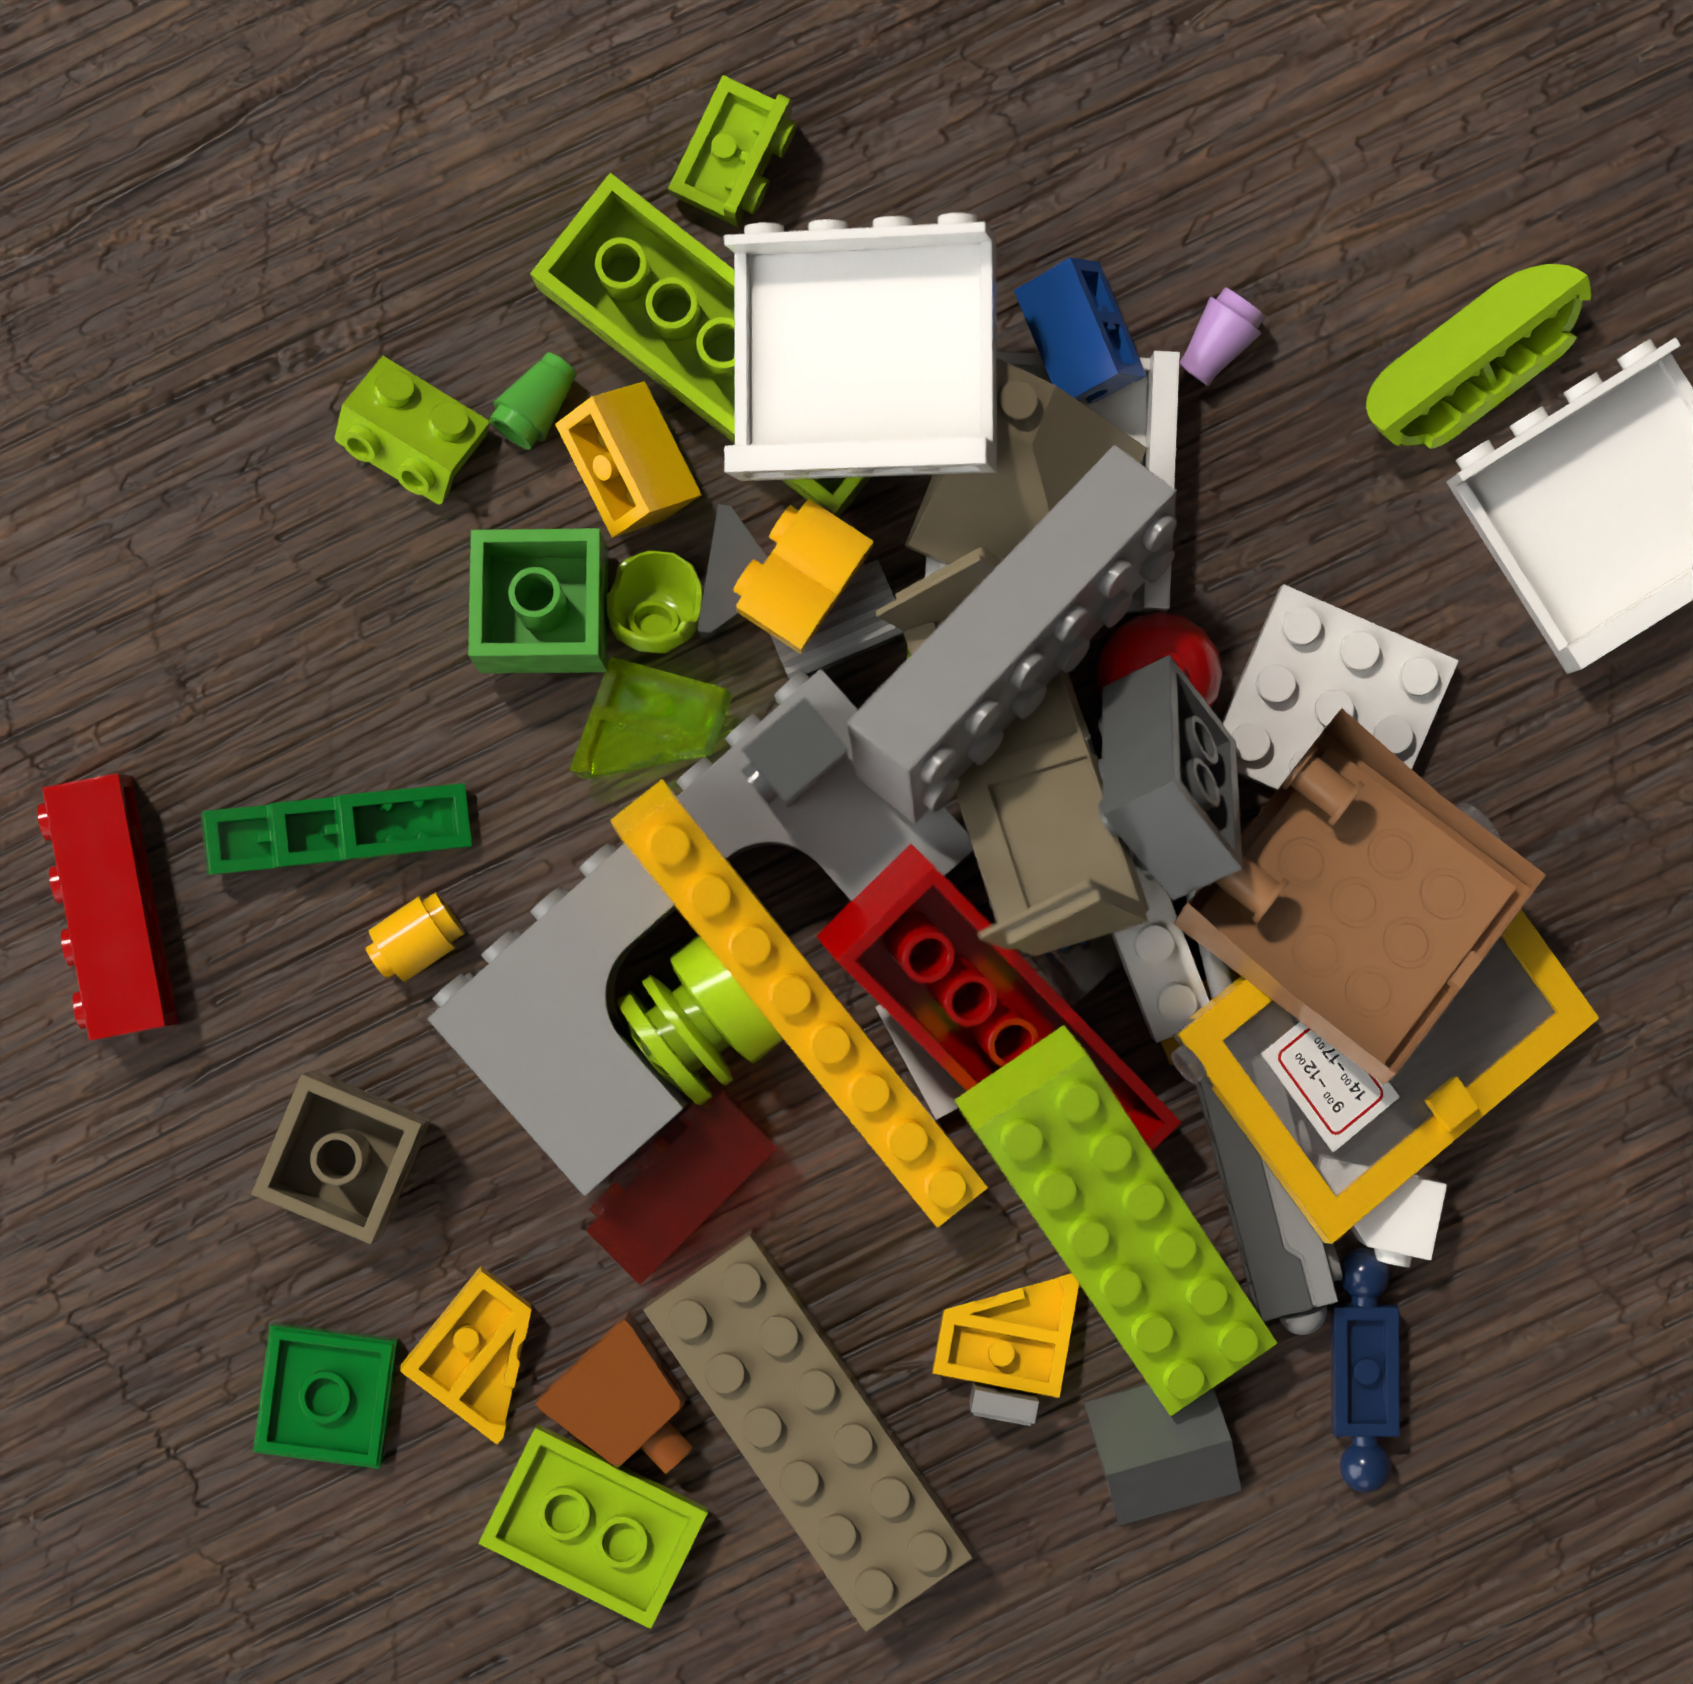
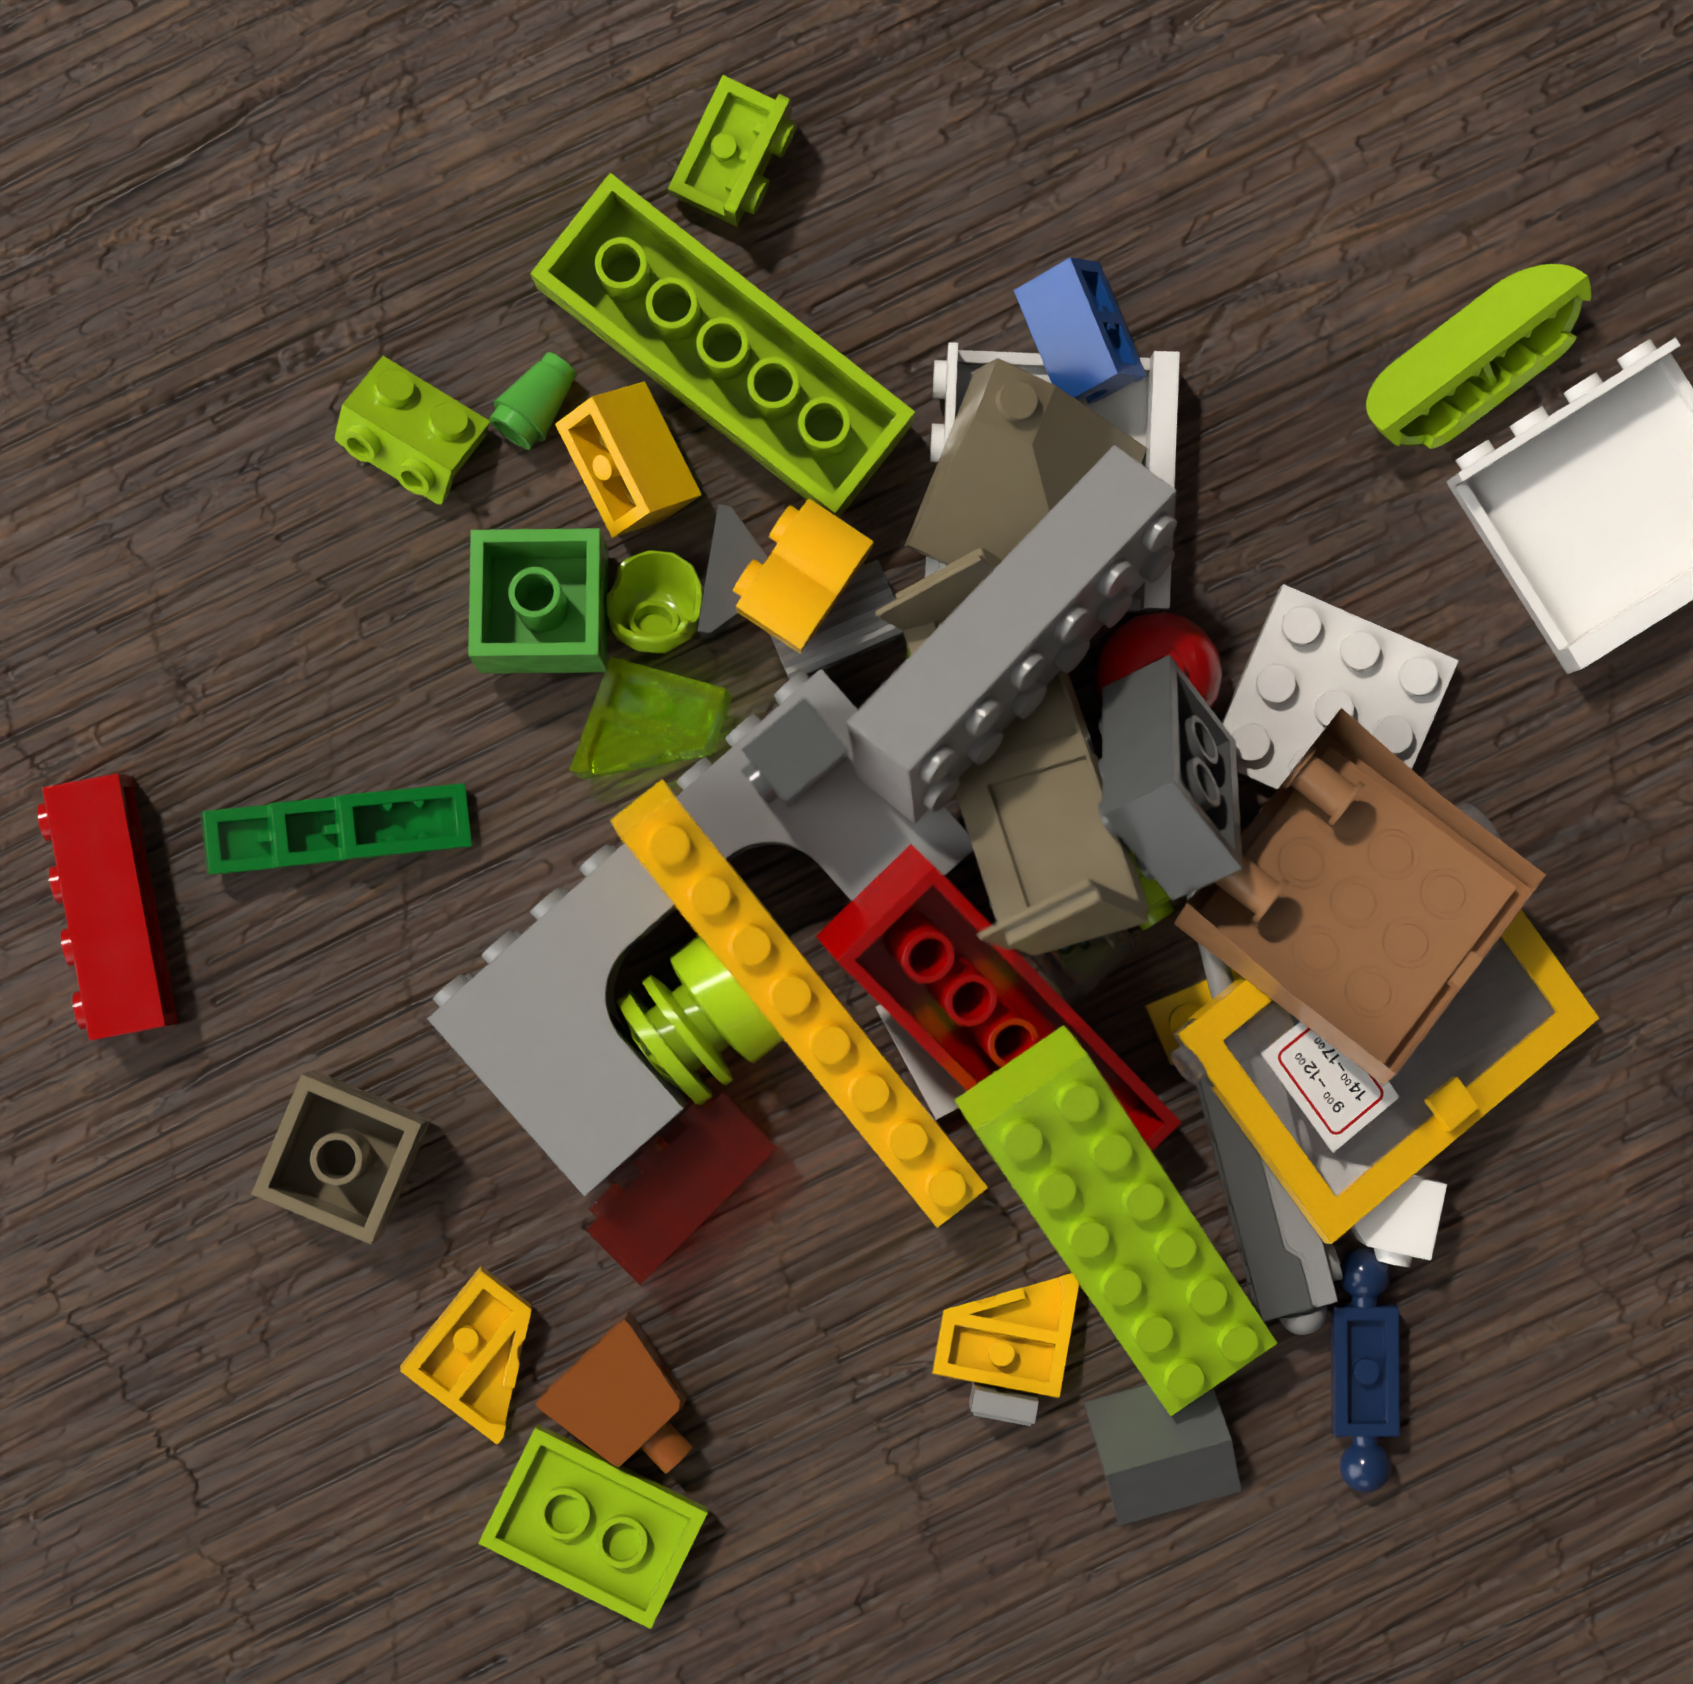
(326, 1395): green tile -> none
(414, 937): yellow brick -> none
(808, 1430): dark tan brick -> none
(864, 349): white panel -> none
(1160, 965): white plate -> none
(1221, 335): lavender cone -> none

